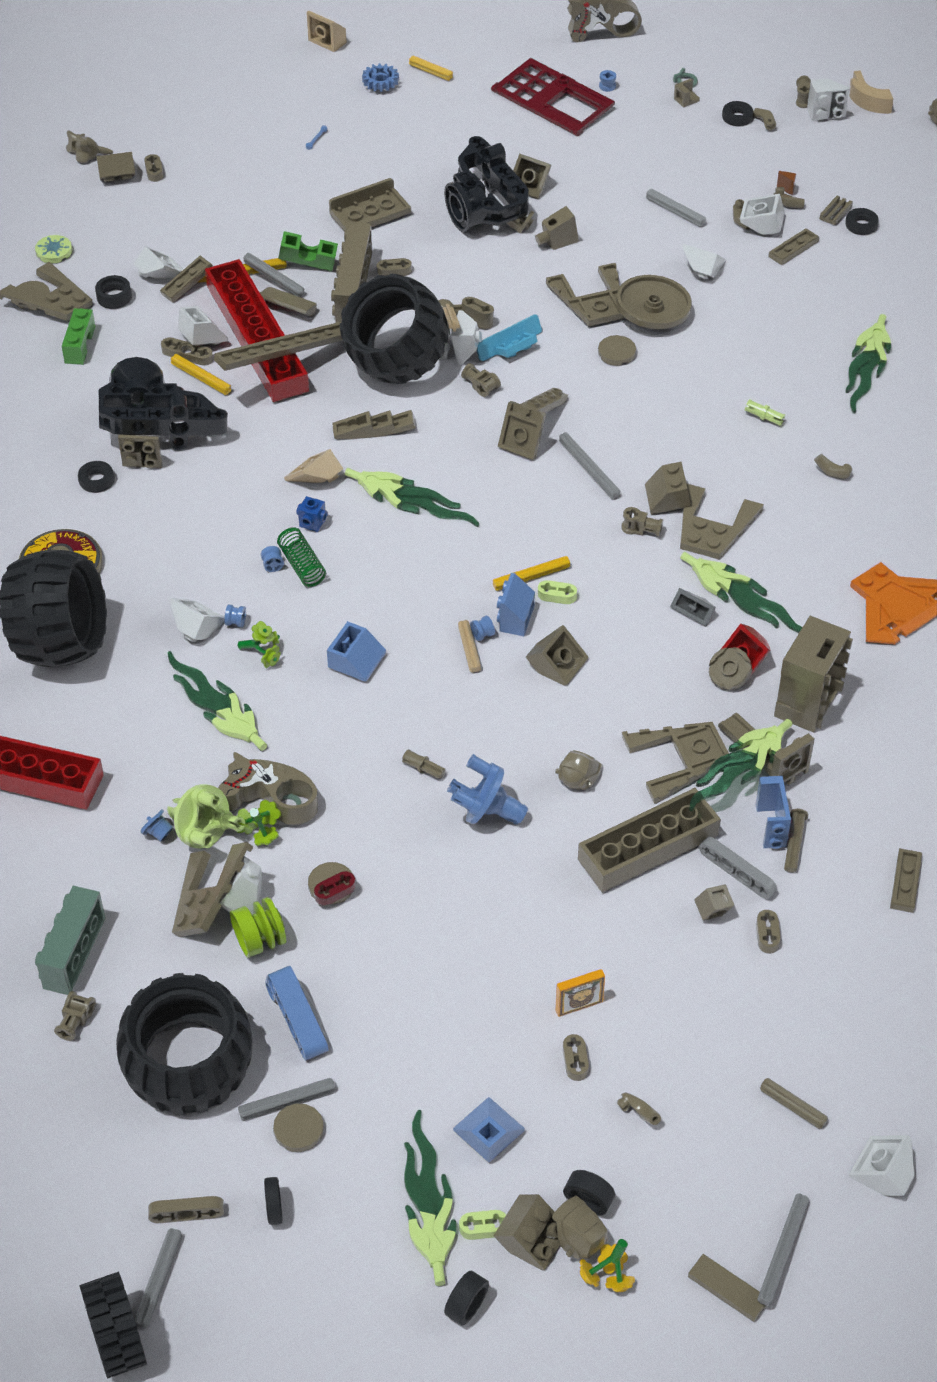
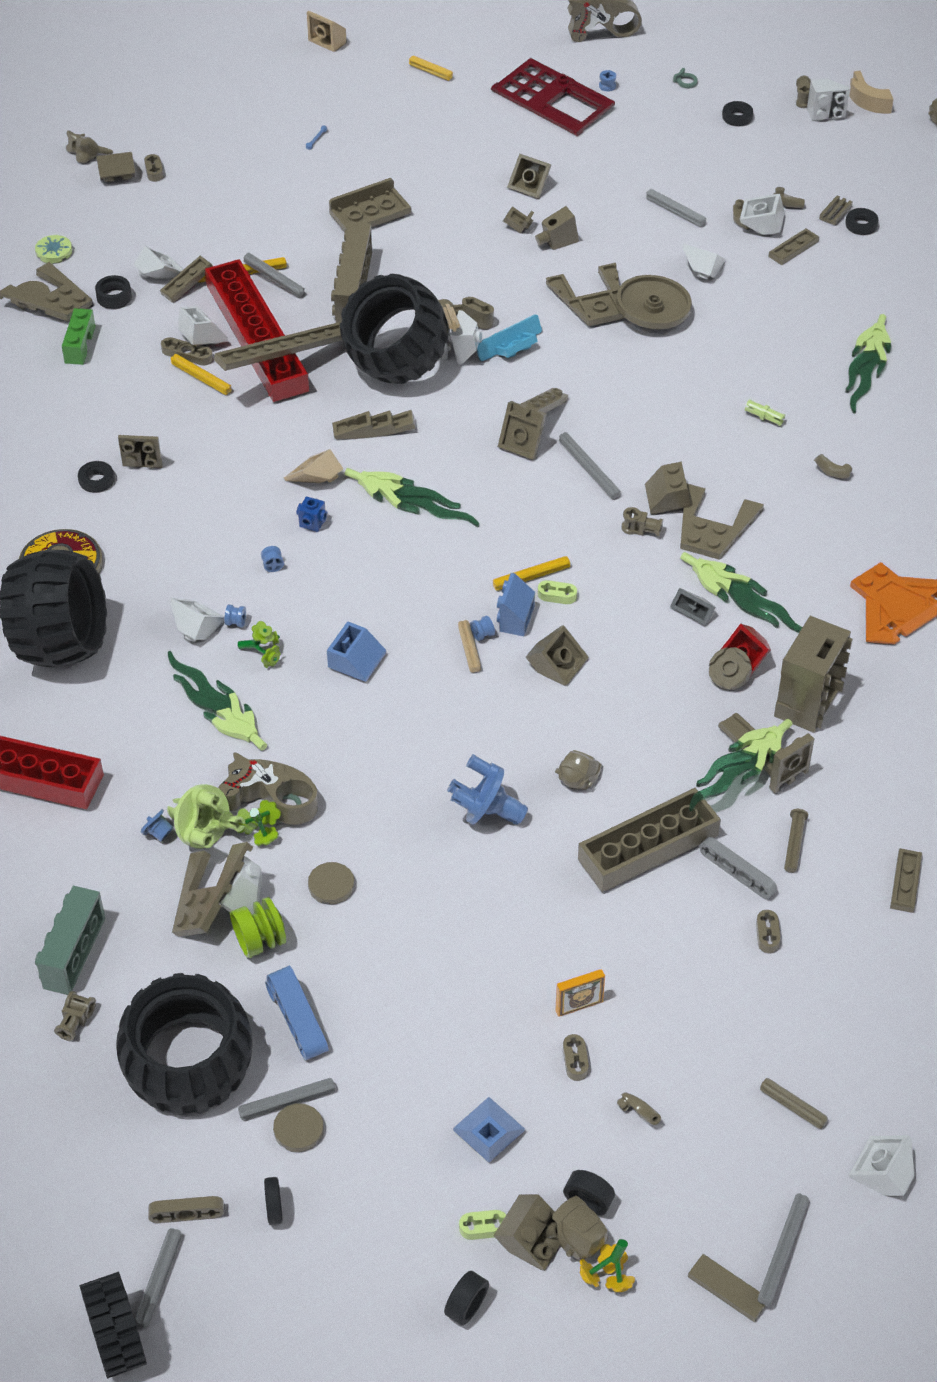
(143, 404): black piece -> none
(289, 301): dark tan slope -> none
(306, 569): green piece -> none
(318, 256): bright green arch -> none
(334, 888): dark red beam -> none
(380, 77): medium blue gear -> none
(394, 266): dark tan beam -> none
(423, 764): dark tan axle -> none
(434, 1210): piece -> none
(467, 197): black piece -> none
(481, 381): dark tan connector -> none
(617, 350): dark tan tile -> none
(683, 93): dark tan panel -> none
(696, 746): dark tan wing -> none
(714, 902): dark tan brick -> none
(766, 116): dark tan arm -> none
(772, 797): medium blue panel -> none
(786, 180): dark orange slope -> none

